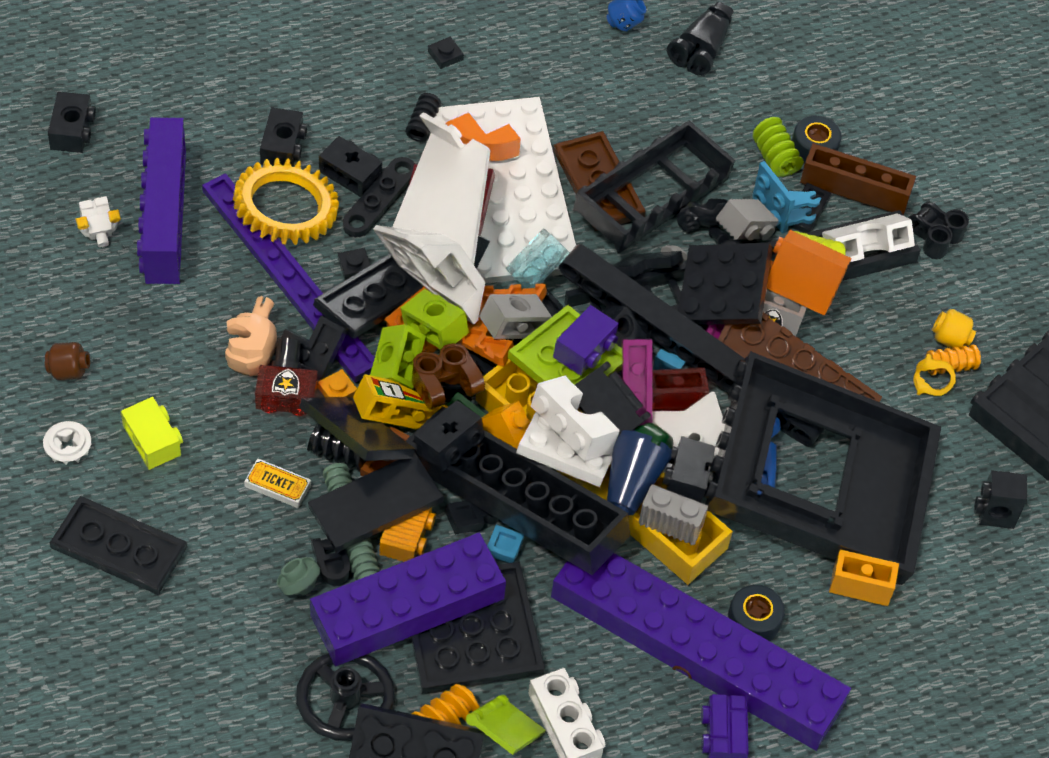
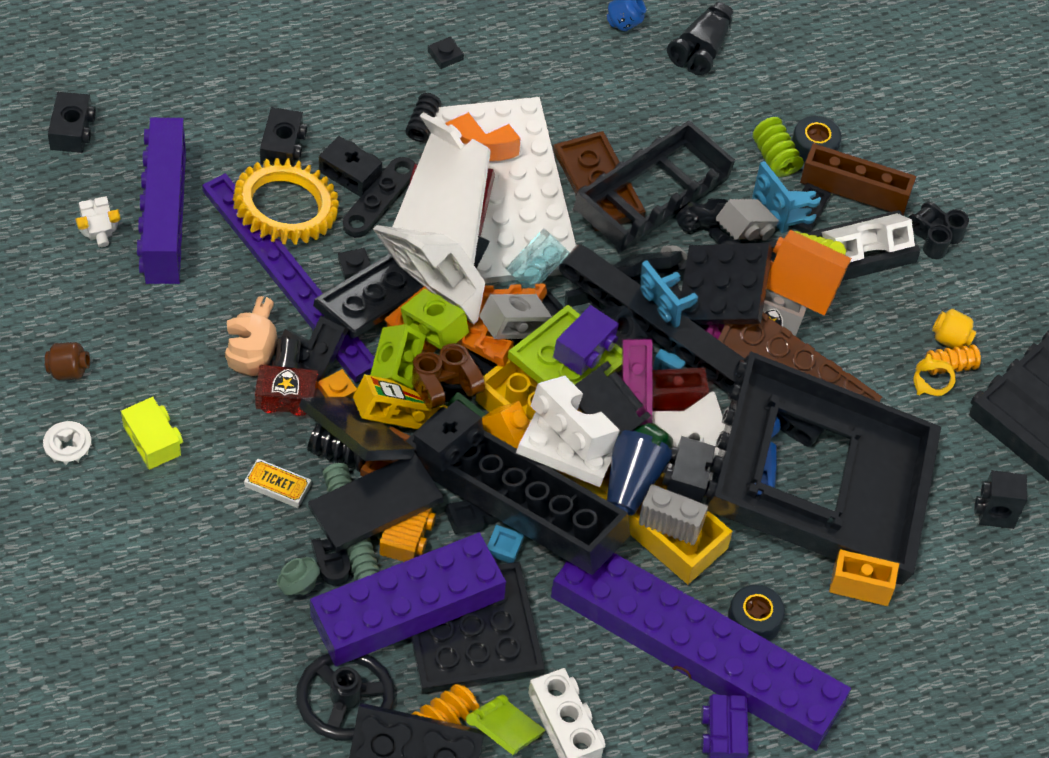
(118, 545): black piece -> none
(658, 290): none -> dark azure plate

